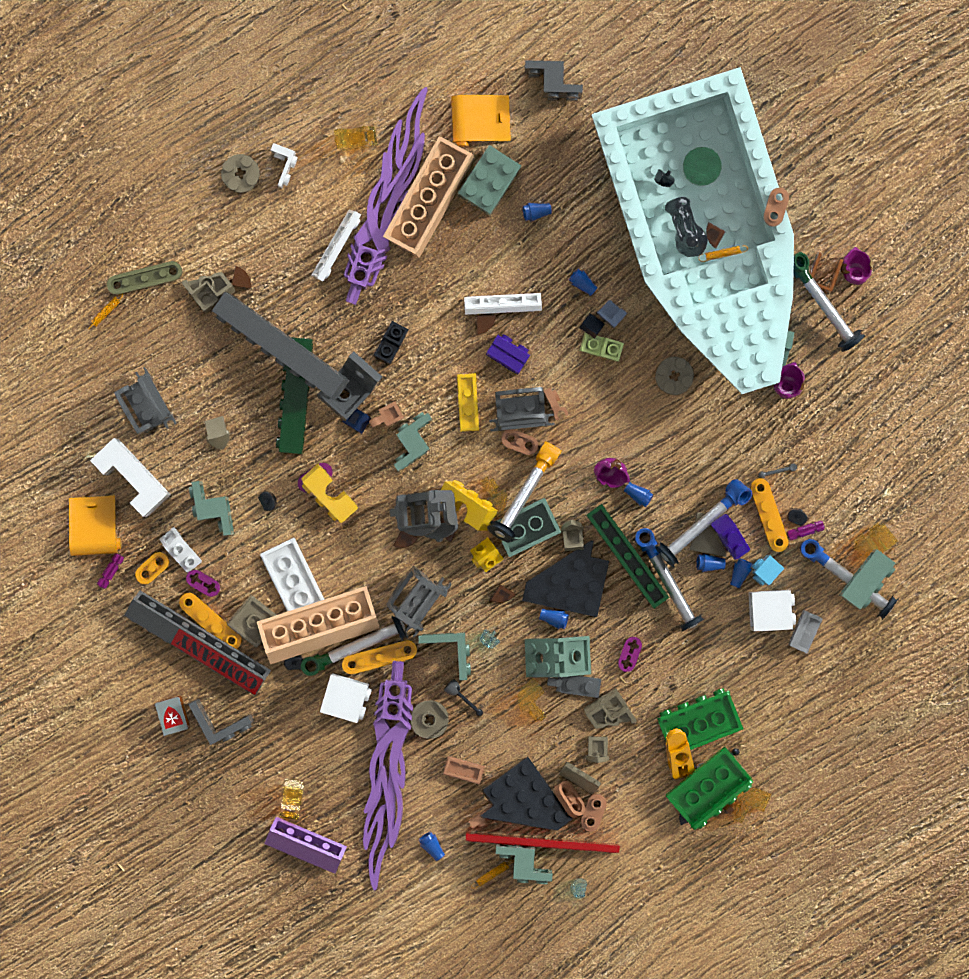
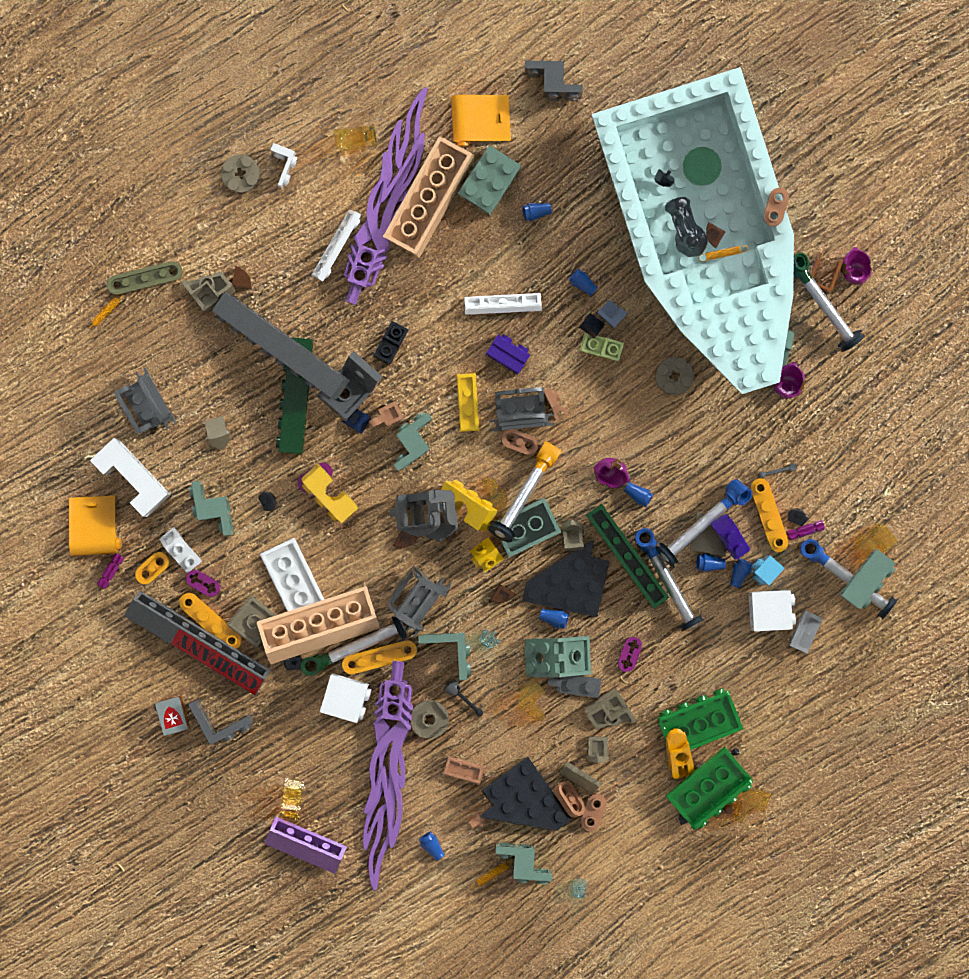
(485, 323): reddish brown tile -> none
(542, 842): red tile -> none

